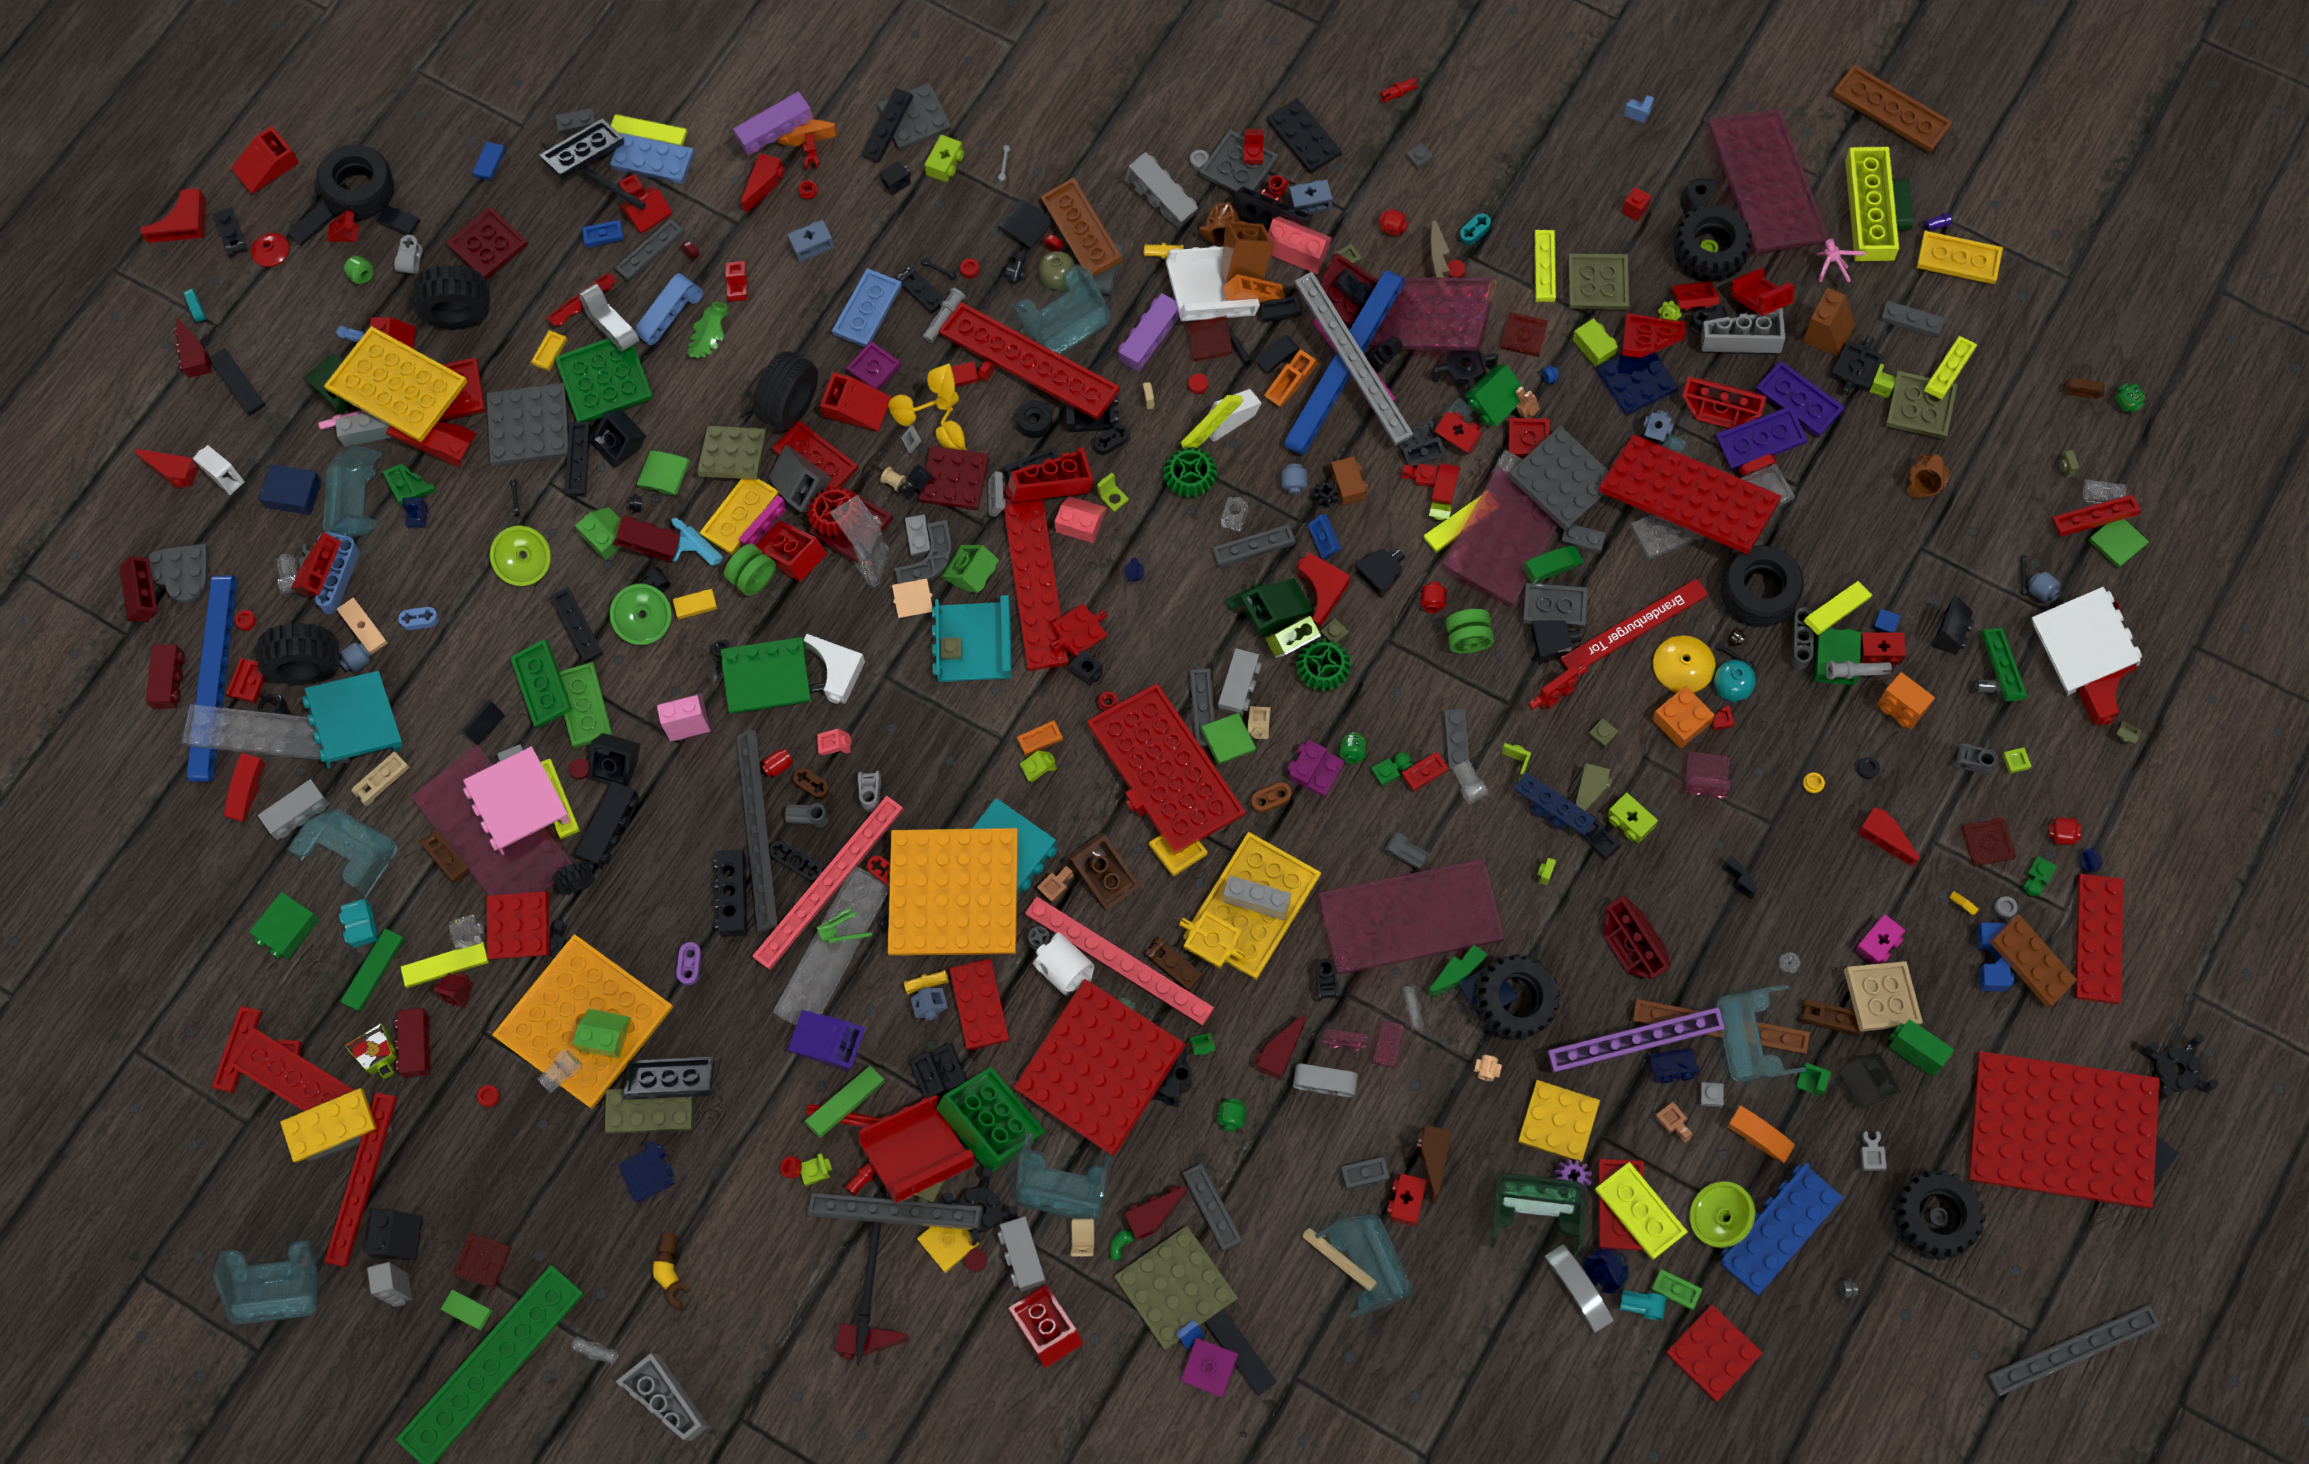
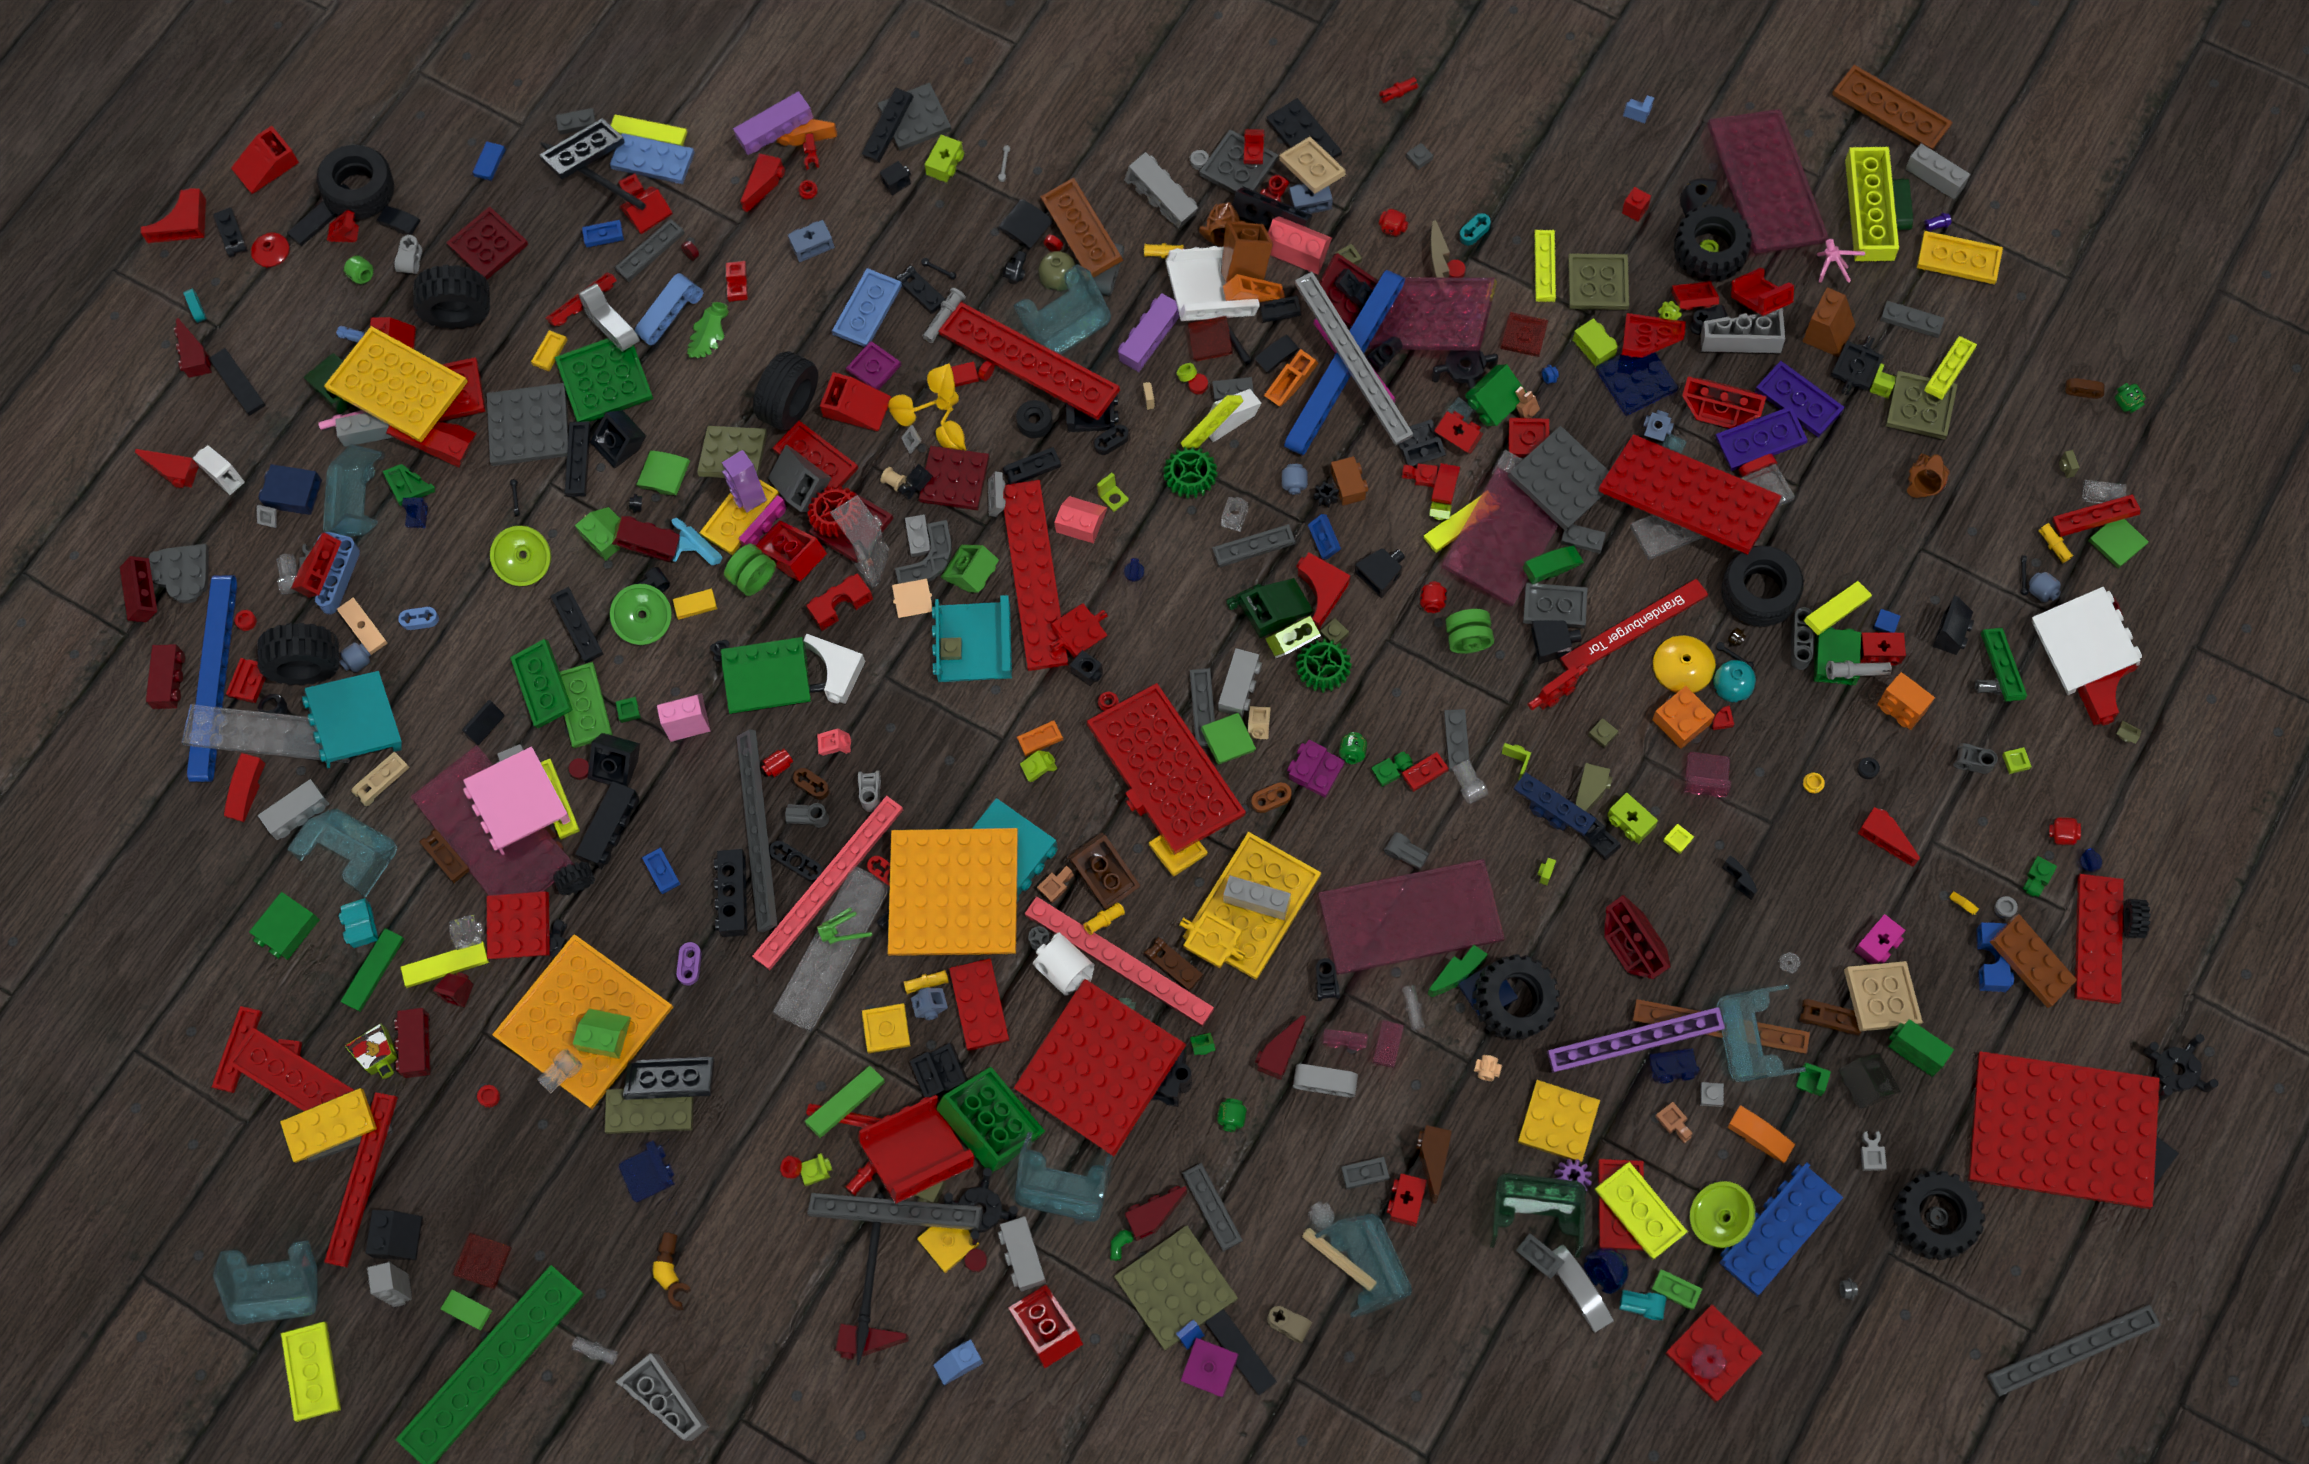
(266, 516): none -> light grey slope
(310, 1371): none -> neon yellow tile
(628, 709): none -> green plate
(661, 870): none -> blue plate
(743, 481): none -> medium lavender brick
(826, 1040): dark purple slope -> none
(851, 590): none -> red arch
(886, 1028): none -> yellow plate
(958, 1362): none -> medium blue slope
(969, 268): red tile -> none
(1052, 478): red wedge -> none
(1082, 1237): tan bracket -> none
(1104, 918): none -> yellow pin
(1186, 372): none -> lime tile
(1231, 387): none -> dark grey plate
(1293, 1326): none -> dark tan piece
(1312, 165): none -> tan plate
(1321, 1215): none -> clear plate
(1540, 1256): none -> dark grey plate
(1678, 839): none -> neon yellow plate
(1702, 1367): none -> clear pink brick
(1937, 171): none -> light grey brick
(1988, 842): clear red tile -> none
(2055, 543): none -> yellow pin
(2136, 918): none -> black tyre

